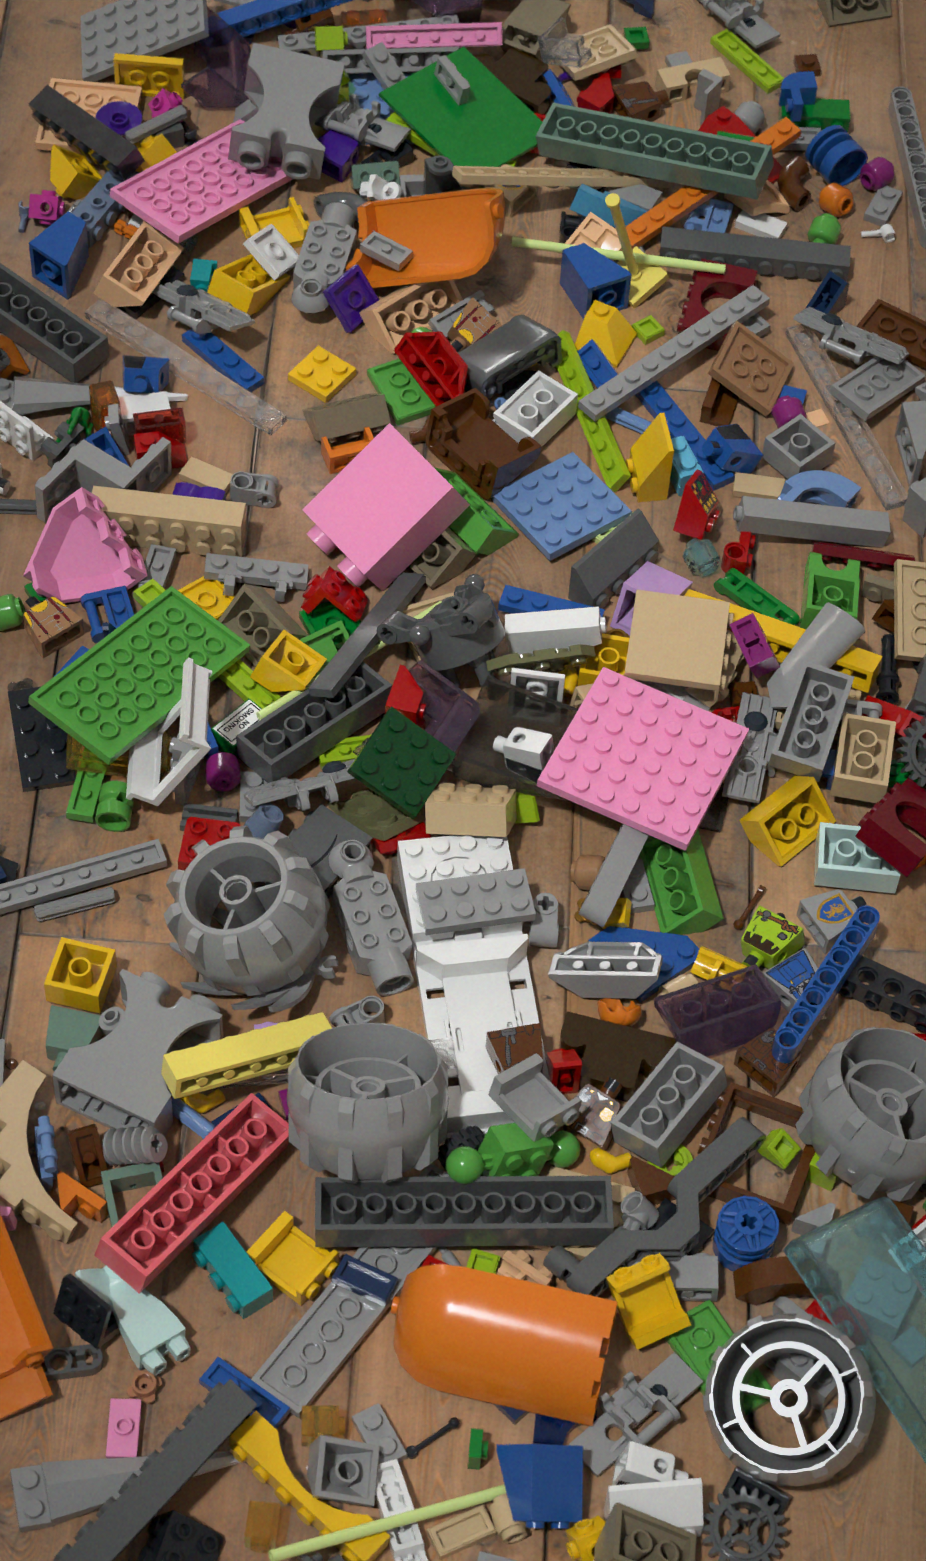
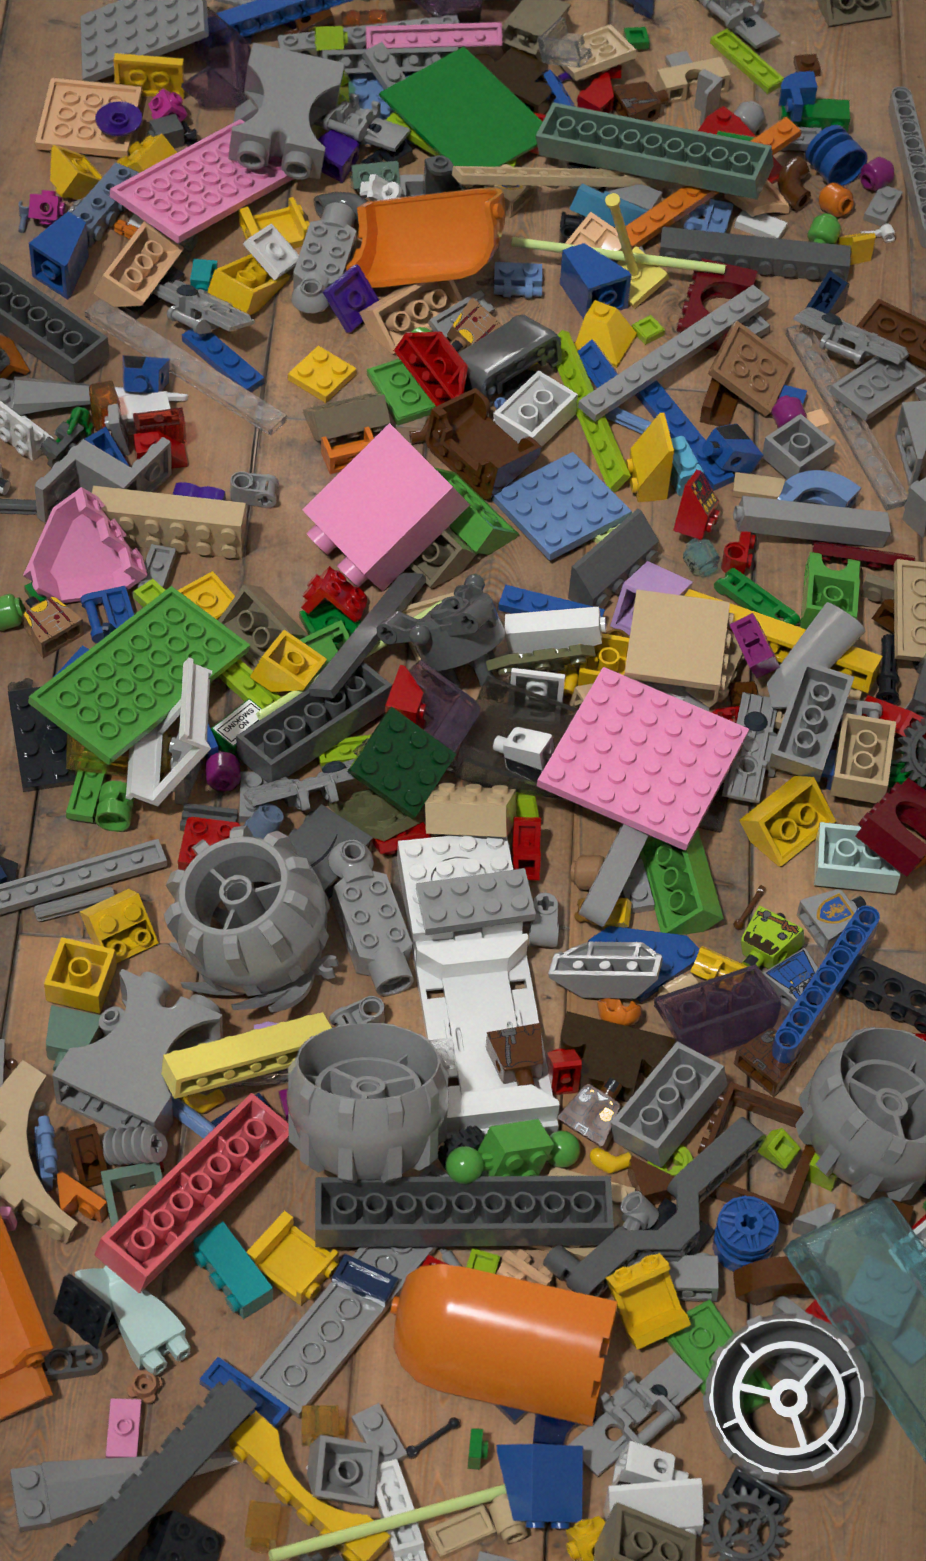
(86, 132): black brick -> none
(120, 924): none -> yellow slope
(156, 124): light grey axle -> none
(204, 474): tan tile -> none
(256, 571): light grey hinge -> none
(386, 251): light grey plate -> none
(452, 80): light grey plate -> none
(518, 279): none -> medium blue plate
(526, 846): none -> red brick
(533, 1099): light grey panel -> none
(861, 246): none -> yellow slope

